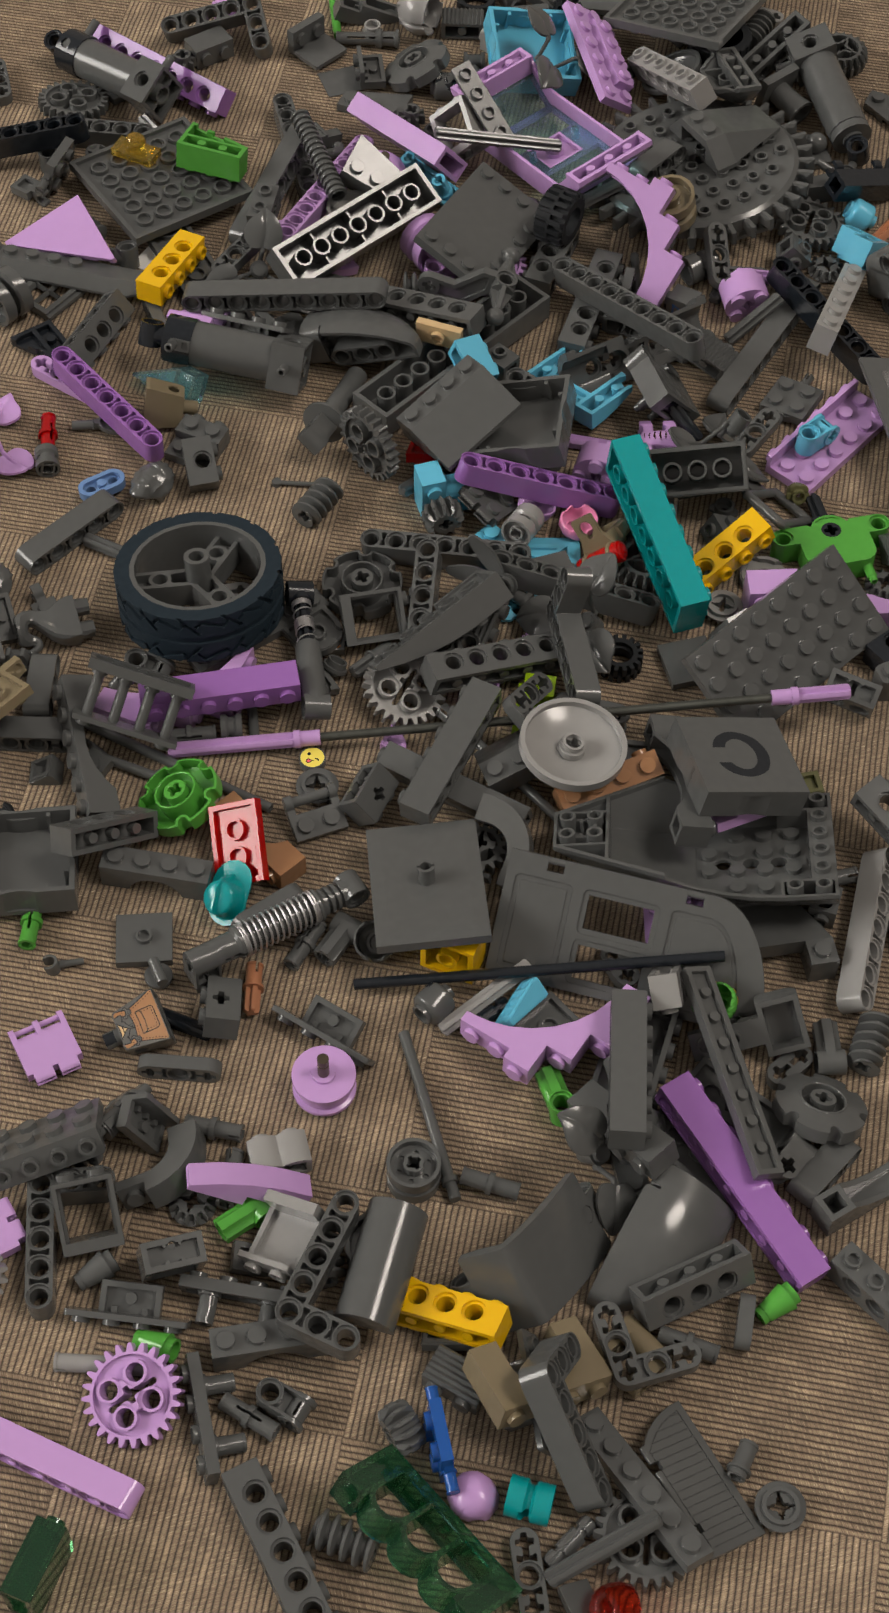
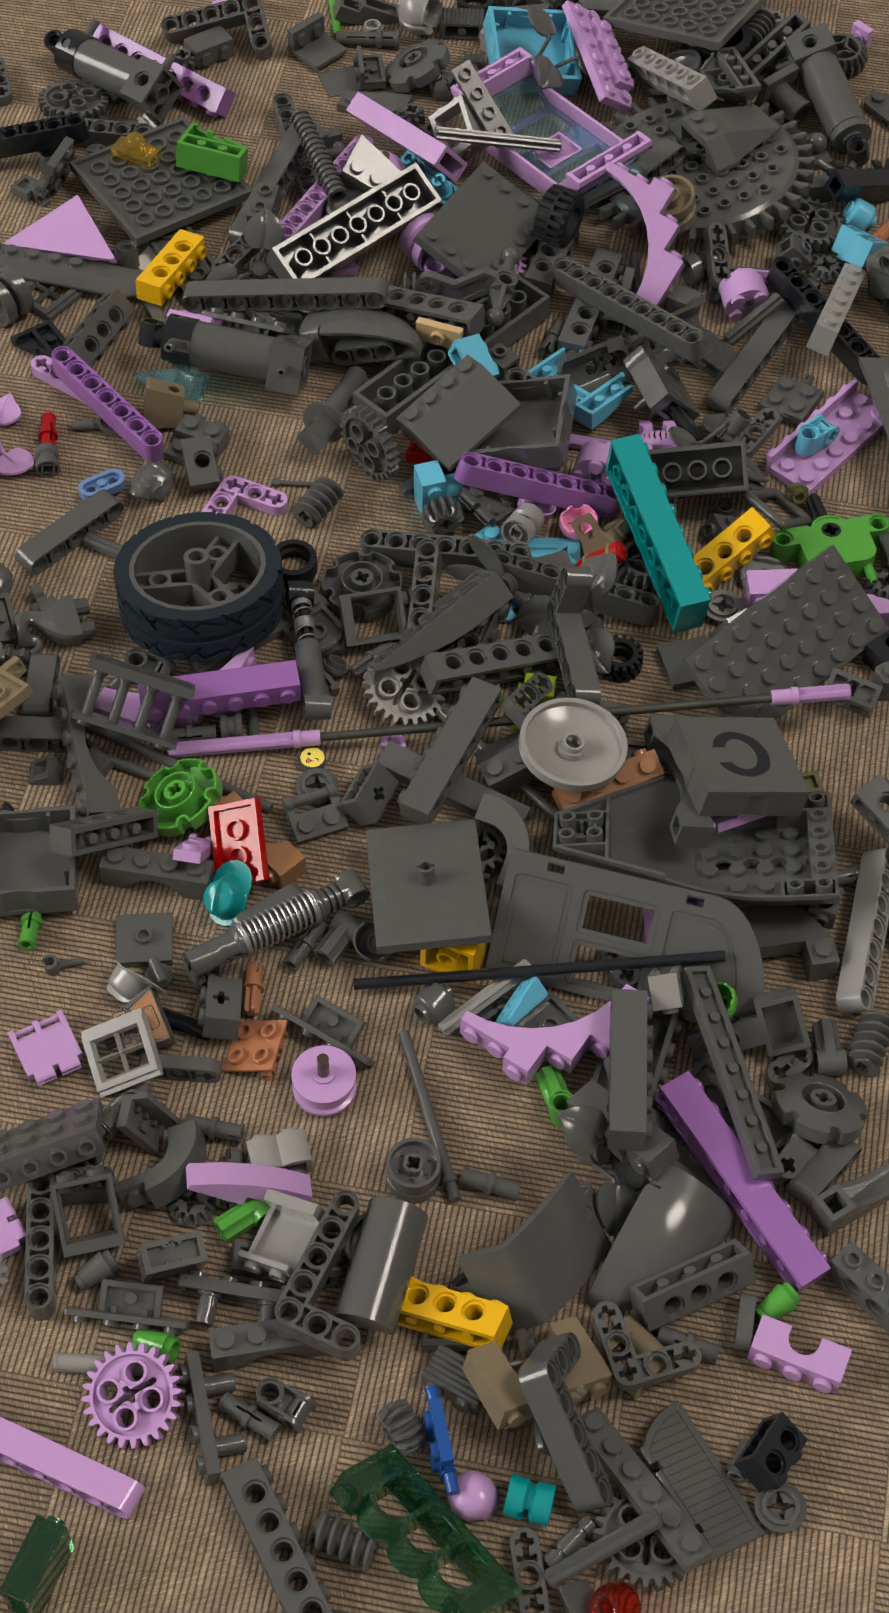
(127, 985): none -> light grey piece
(129, 1078): none -> light grey piece
(193, 850): none -> lavender hinge
(231, 492): none -> lavender beam
(257, 1047): none -> nougat hinge
(301, 549): none -> black tyre
(551, 338): none -> dark grey pin
(771, 1452): none -> black brick
(821, 1369): none -> lavender arch
(863, 31): none -> lavender plate

